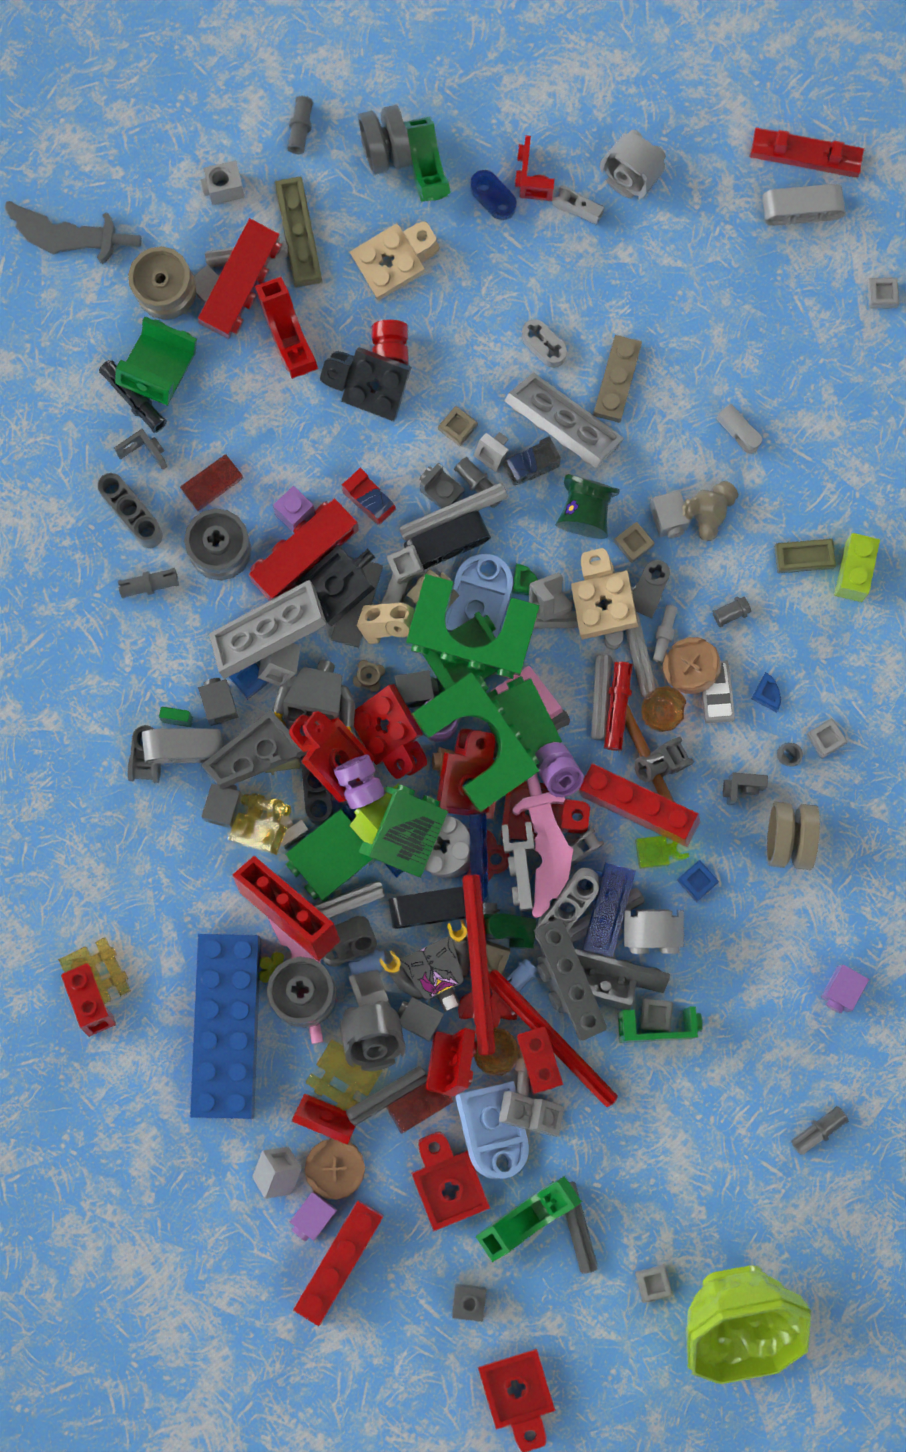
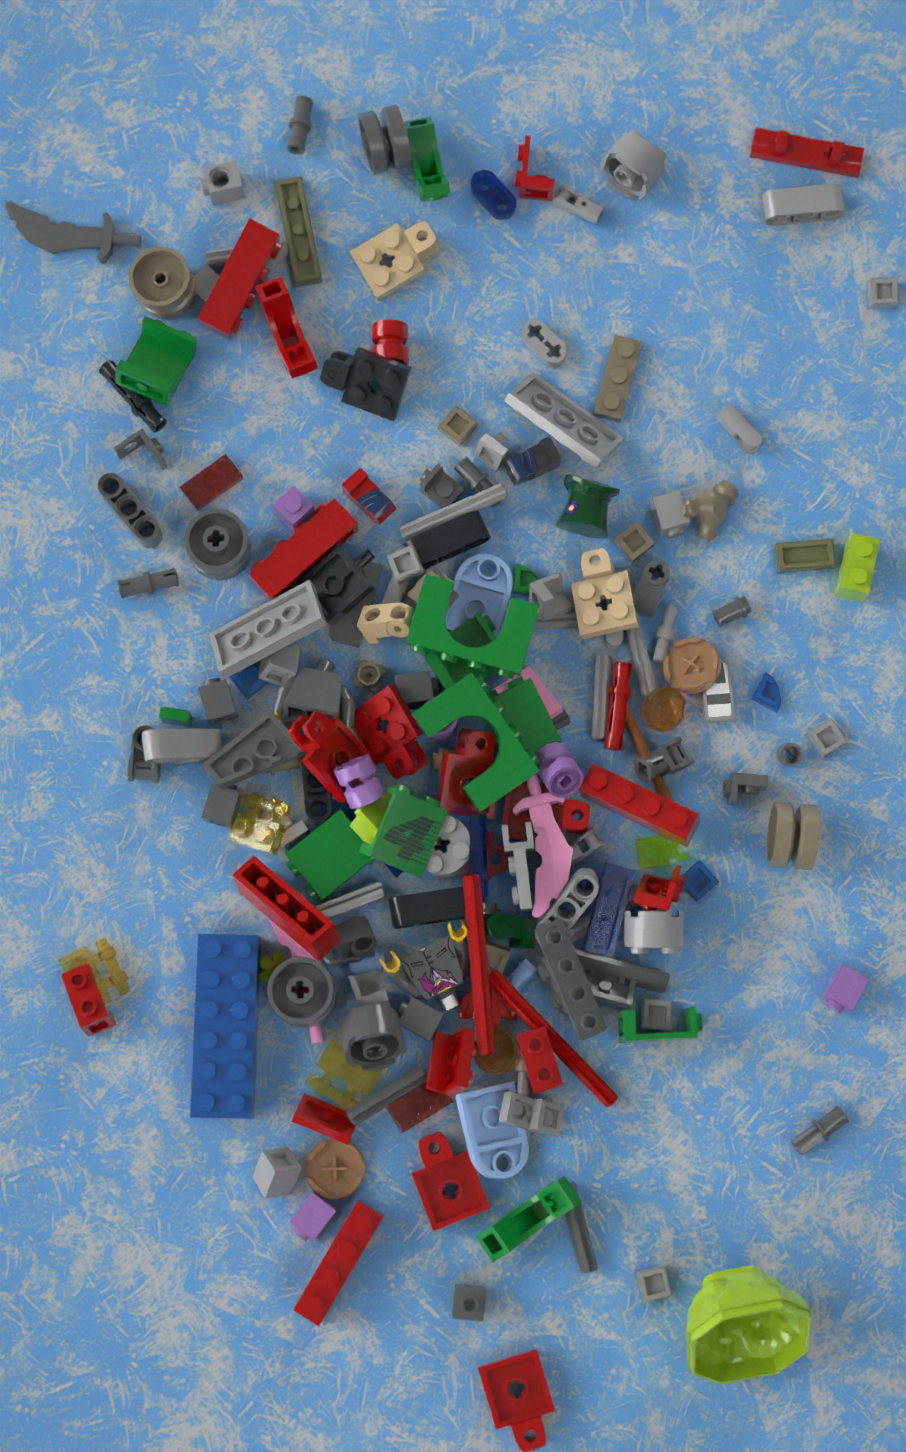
(659, 892): none -> red bracket

